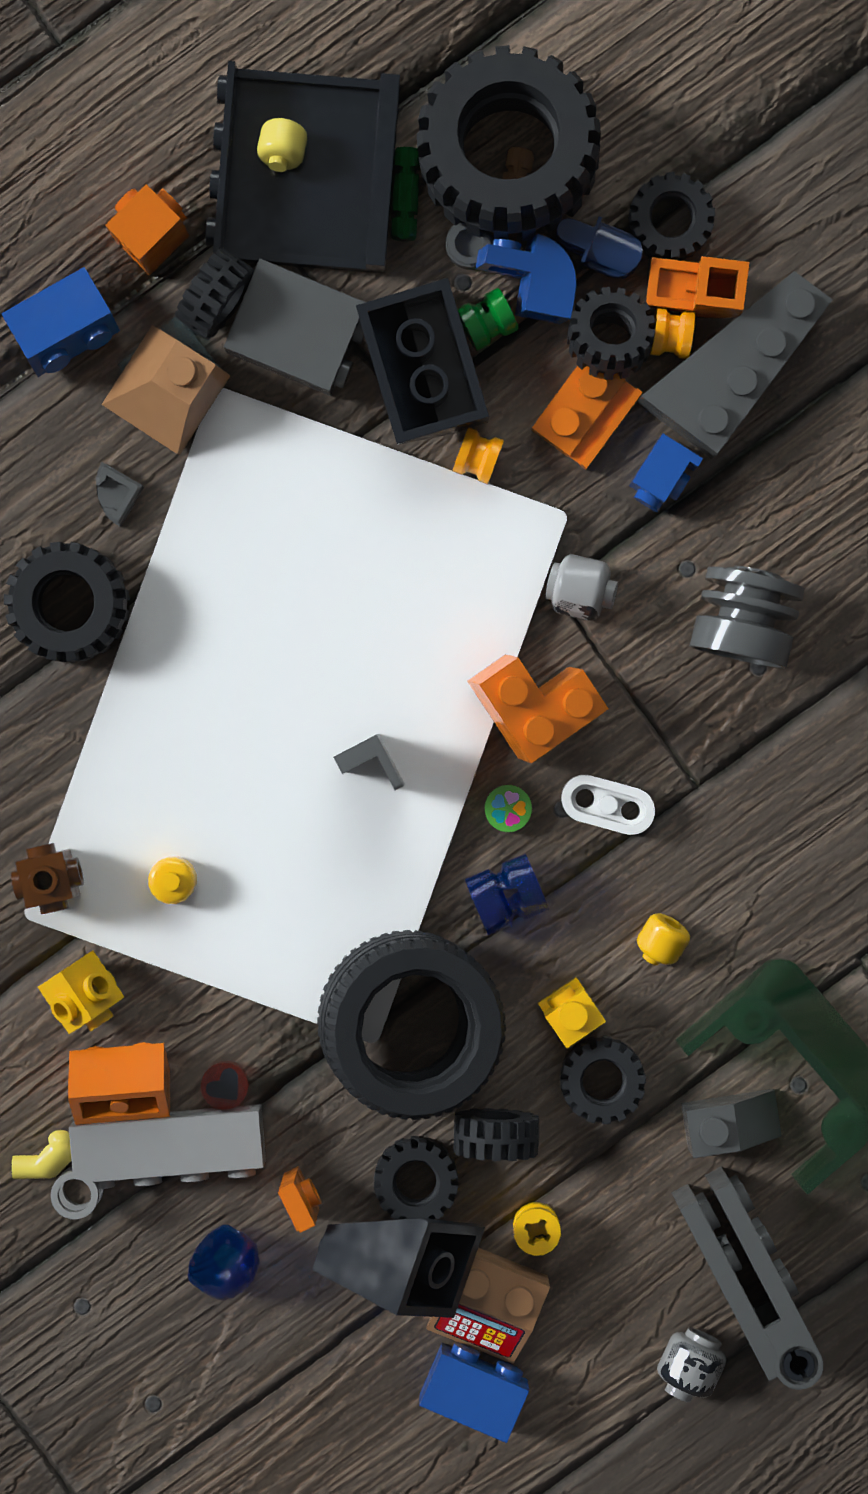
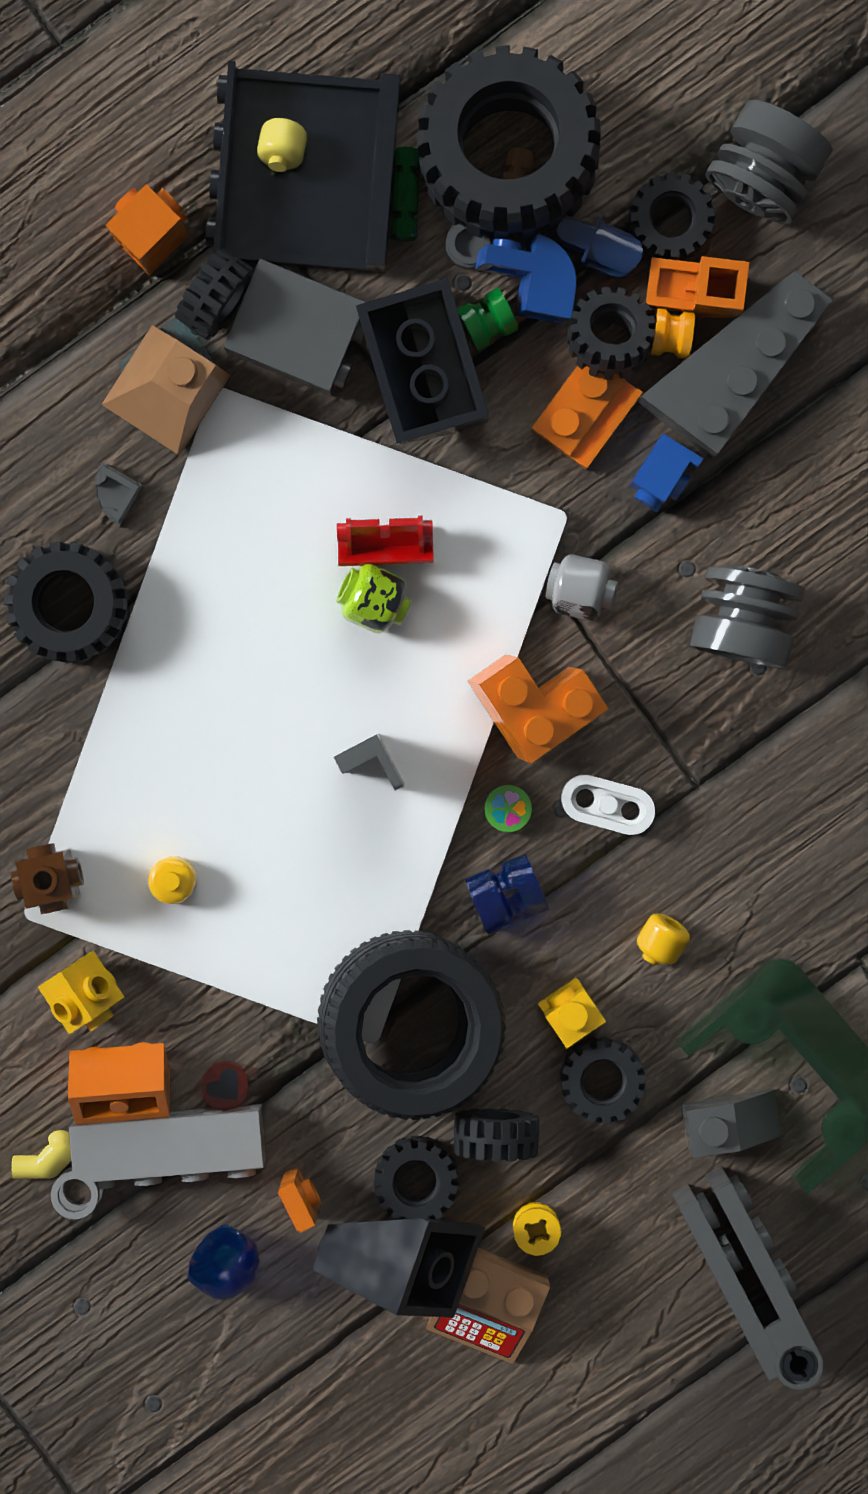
(61, 322): blue brick -> none
(373, 598): none -> lime head
(376, 544): none -> red hinge
(475, 1391): blue brick -> none
(478, 455): light orange wheel -> none
(691, 1364): light grey head -> none
(772, 155): none -> dark grey wheel

